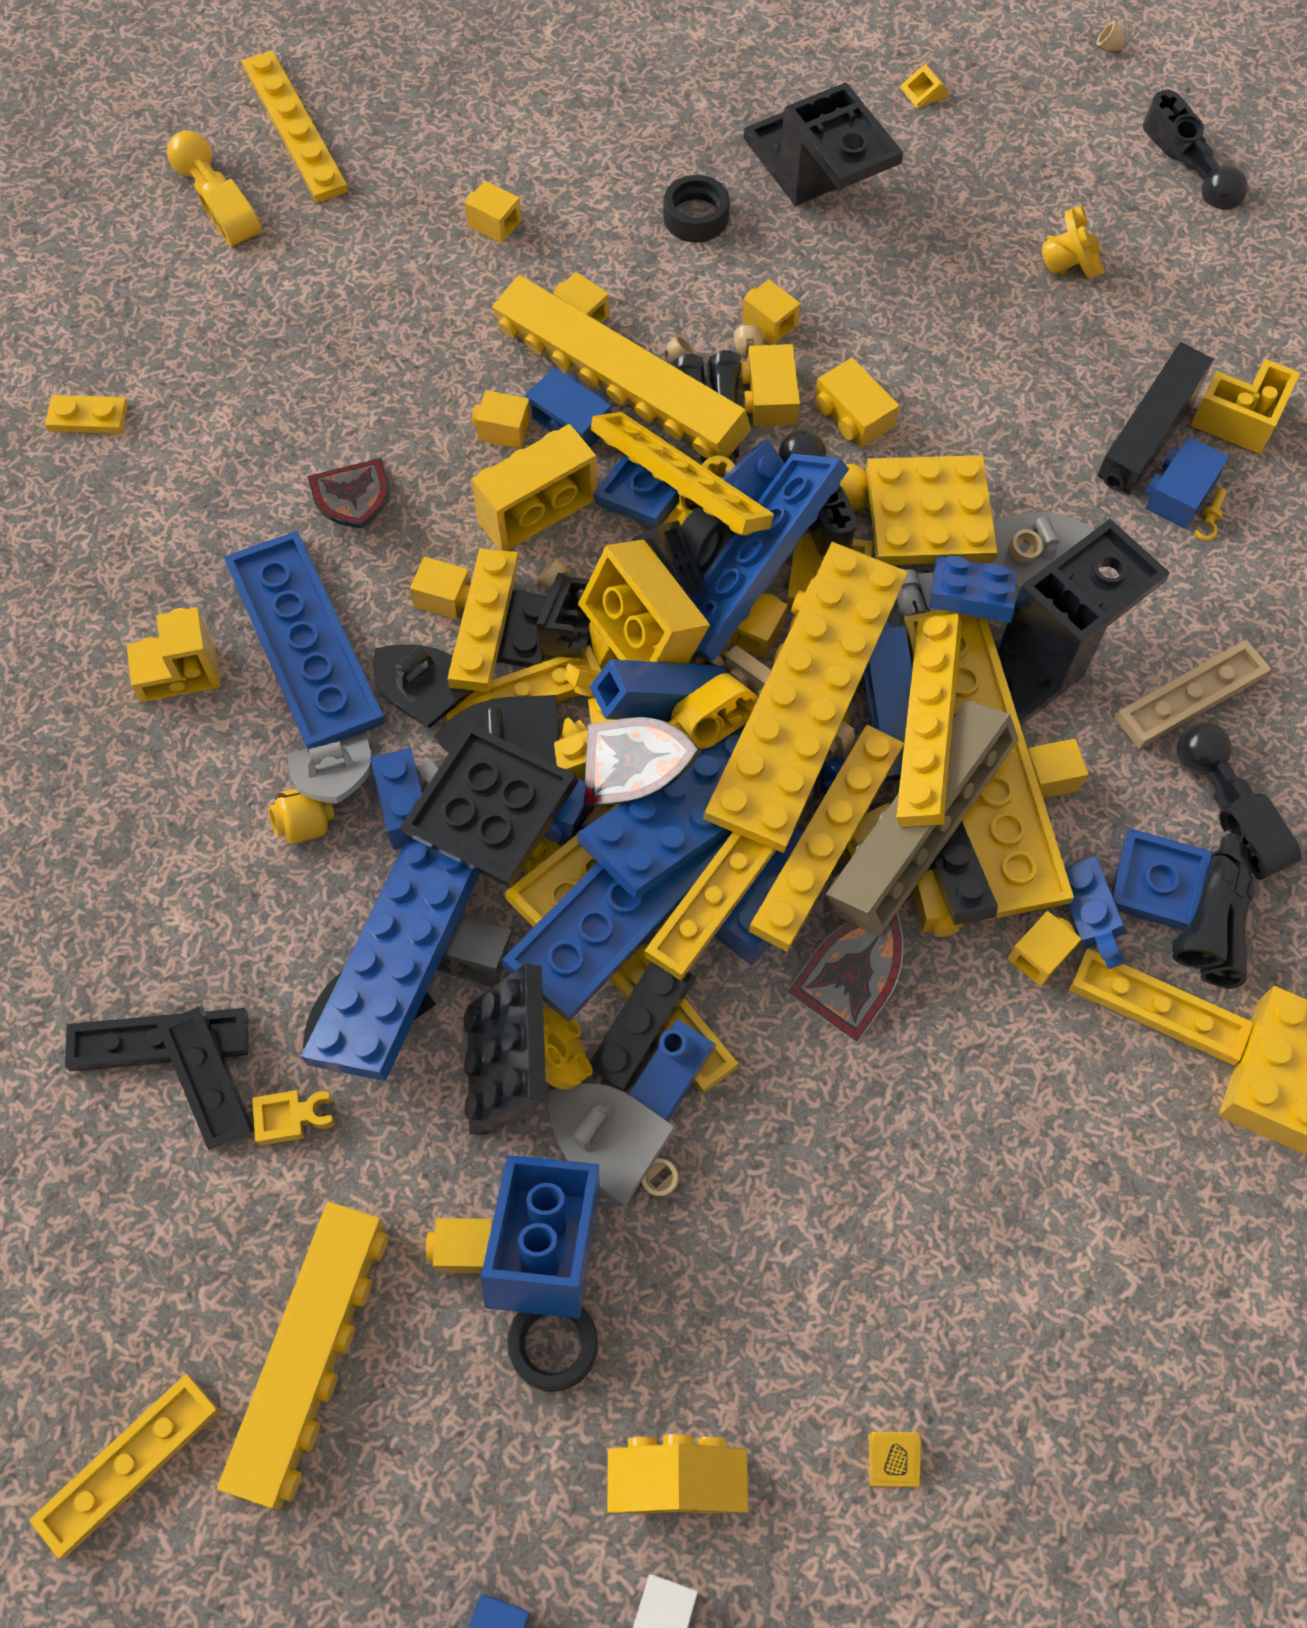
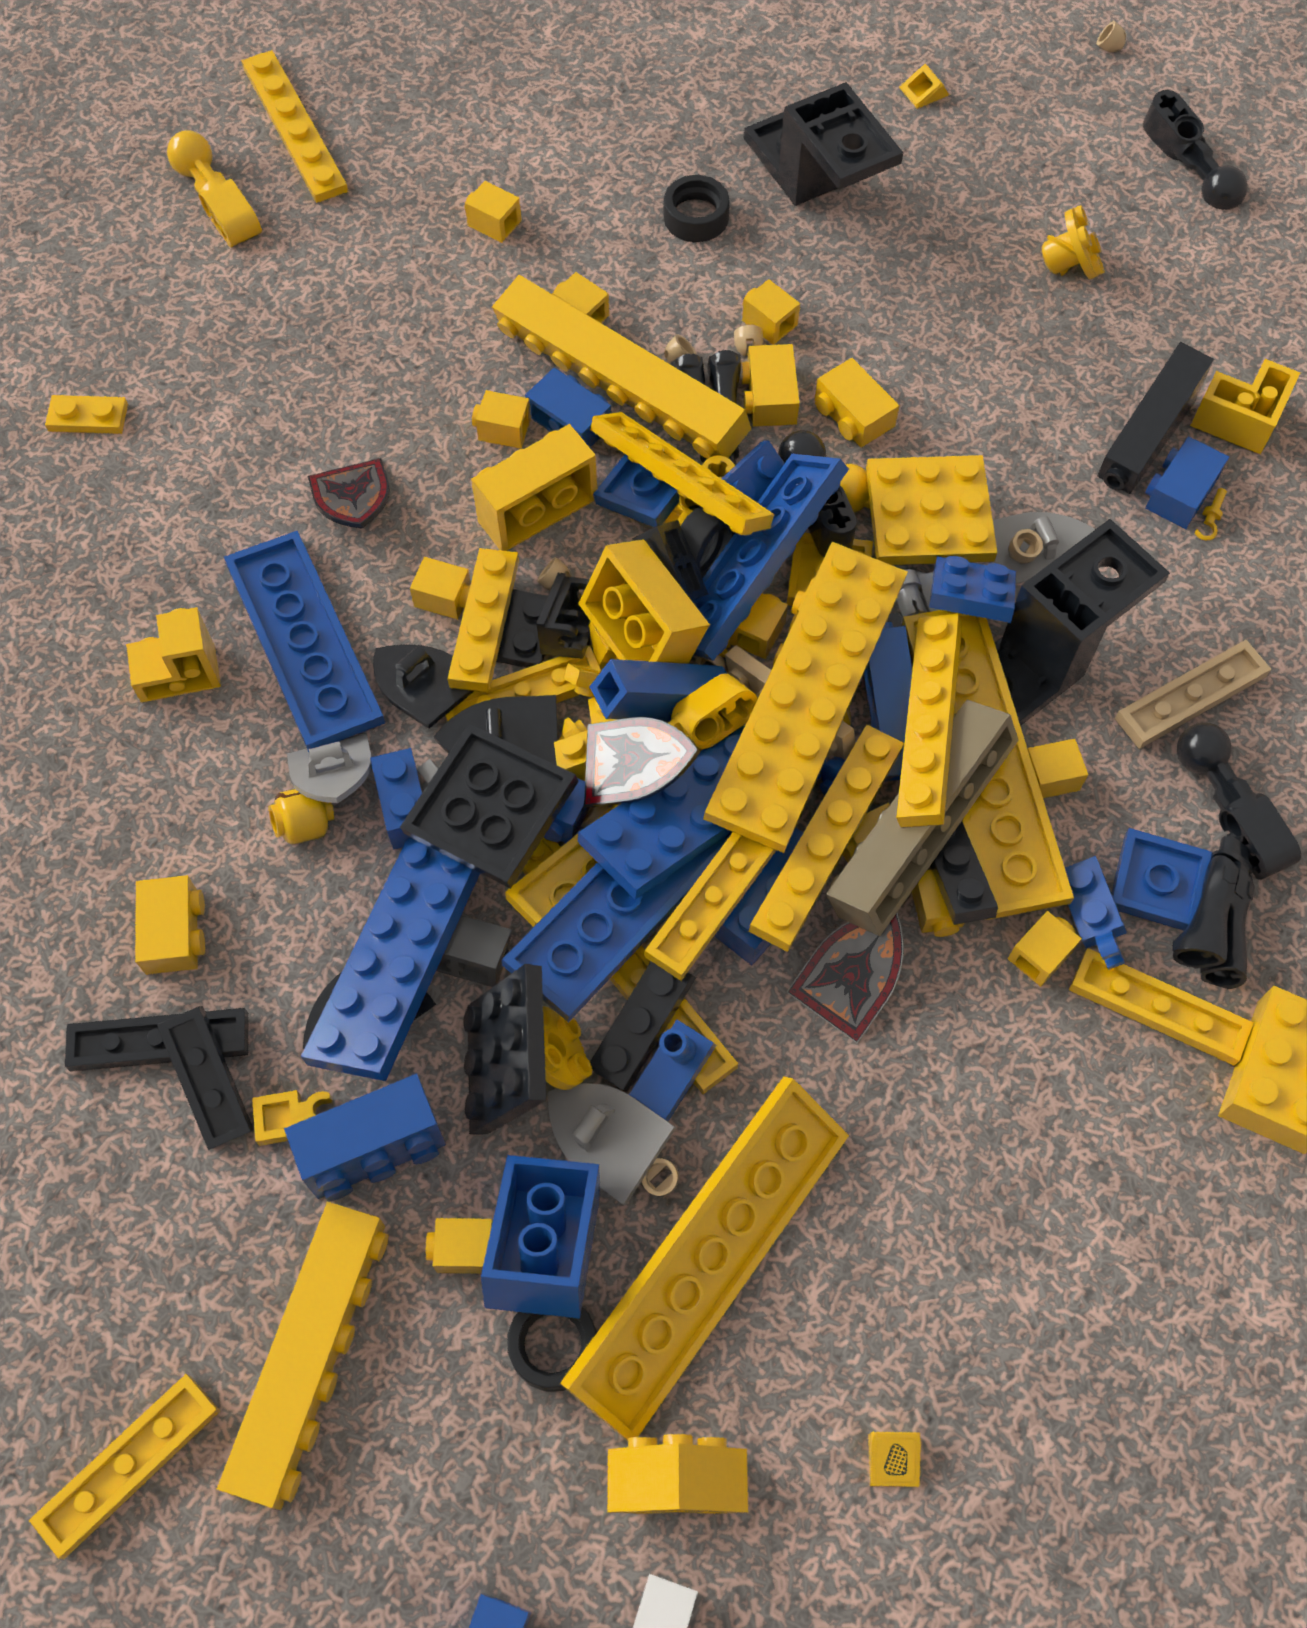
(167, 925): none -> yellow brick
(365, 1139): none -> blue brick
(705, 1260): none -> yellow plate

